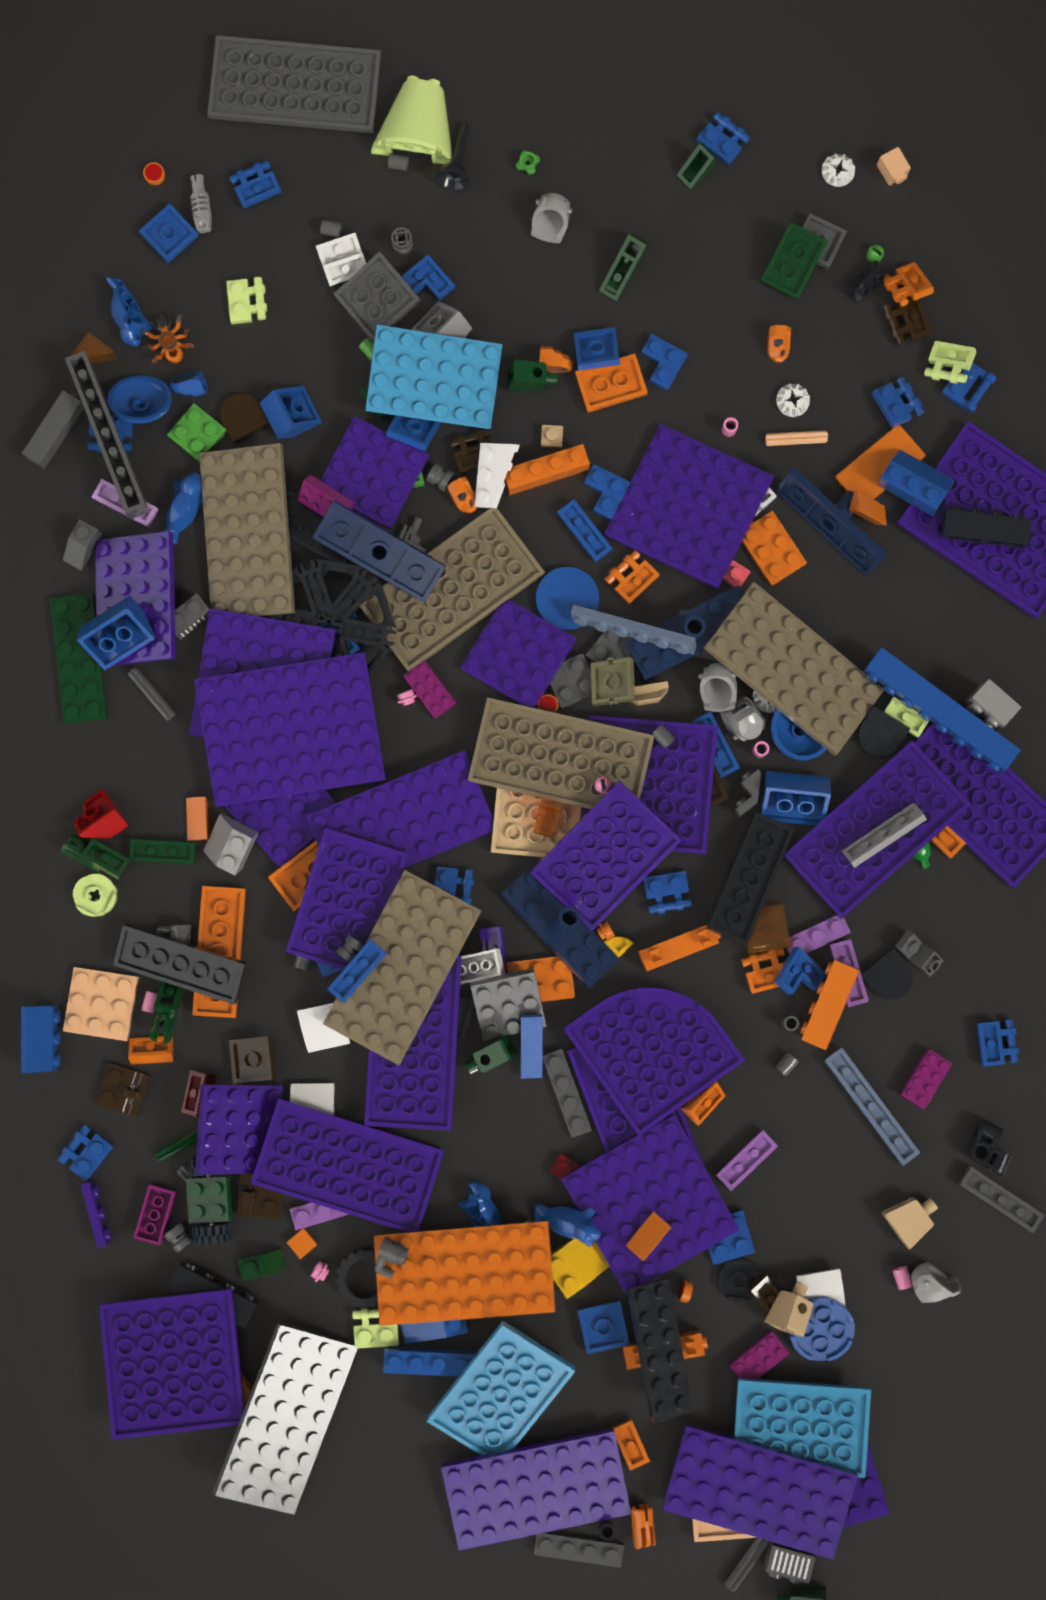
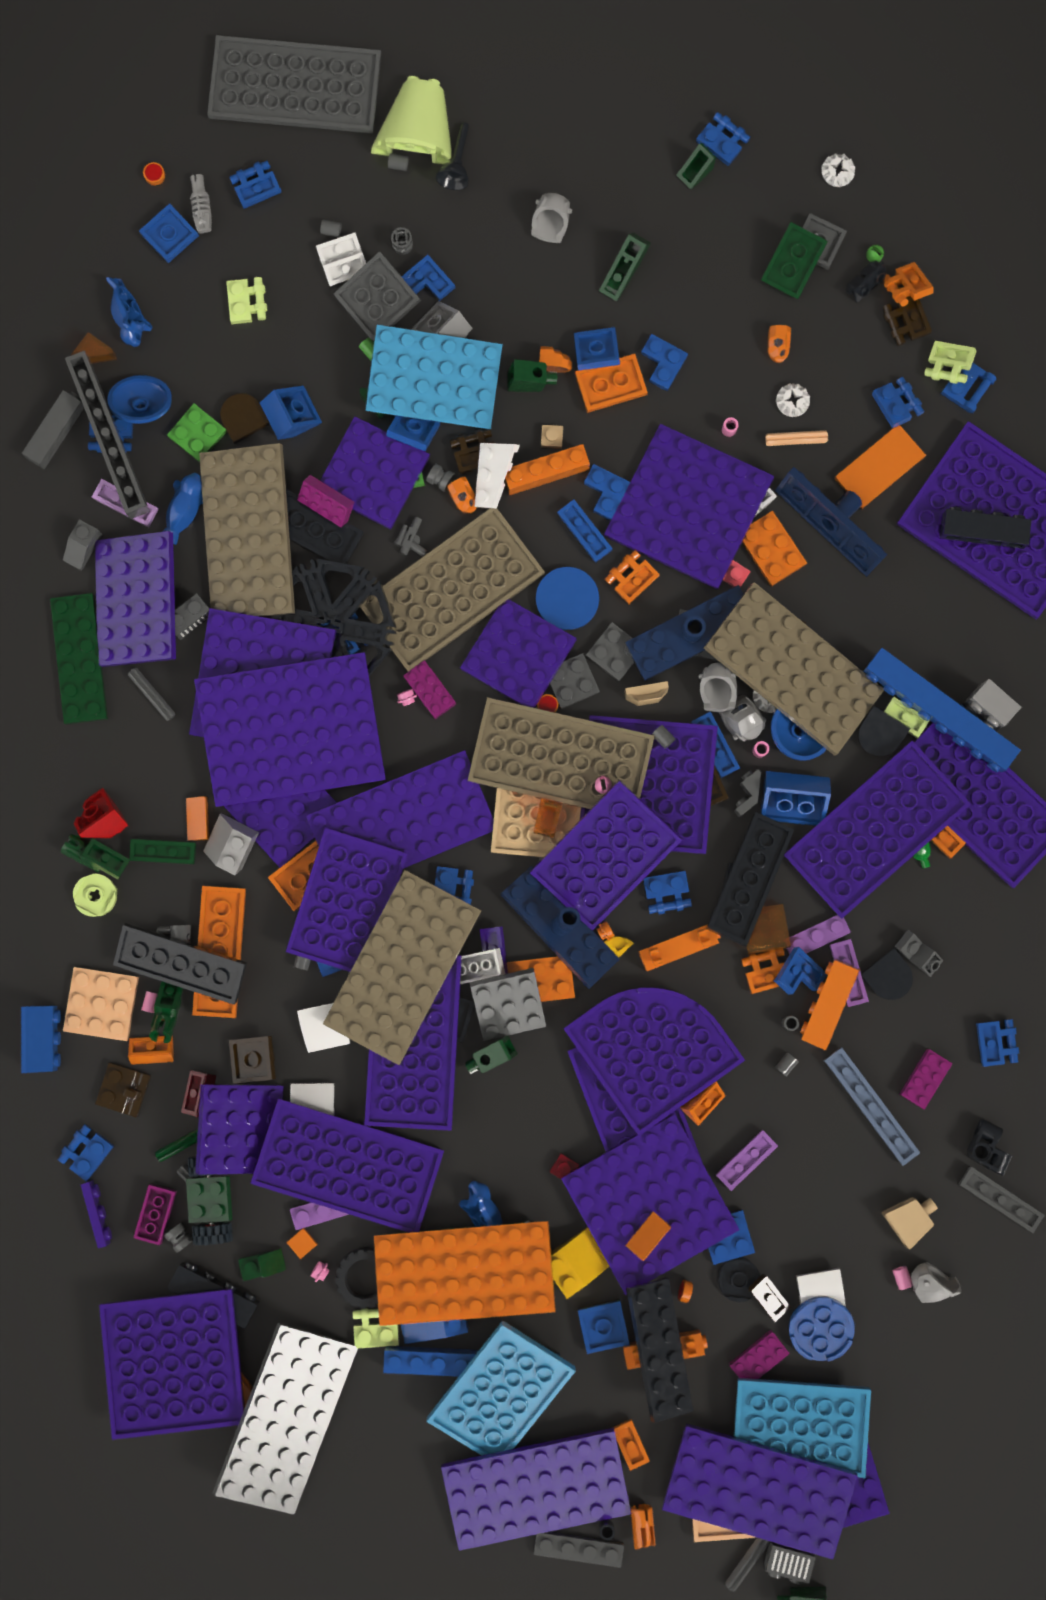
(116, 633): blue slope -> none
(167, 340): animal -> none
(190, 384): blue rock -> none
(258, 1201): dark brown hinge -> none
(350, 948): dark grey wheel -> none
(357, 971): blue plate -> none
(393, 1253): dark grey piece -> none
(397, 563): dark blue plate -> none
(527, 156): bright green plate -> none
(531, 1046): tile -> none
(566, 1093): dark grey plate -> none
(569, 1222): blue animal -> none
(612, 681): olive plate -> none
(641, 632): sand blue plate -> none
(791, 1311): tan torso -> none
(868, 509): orange slope -> none
(884, 835): light grey plate -> none
(894, 166): light nougat brick -> none
(916, 482): blue slope -> none

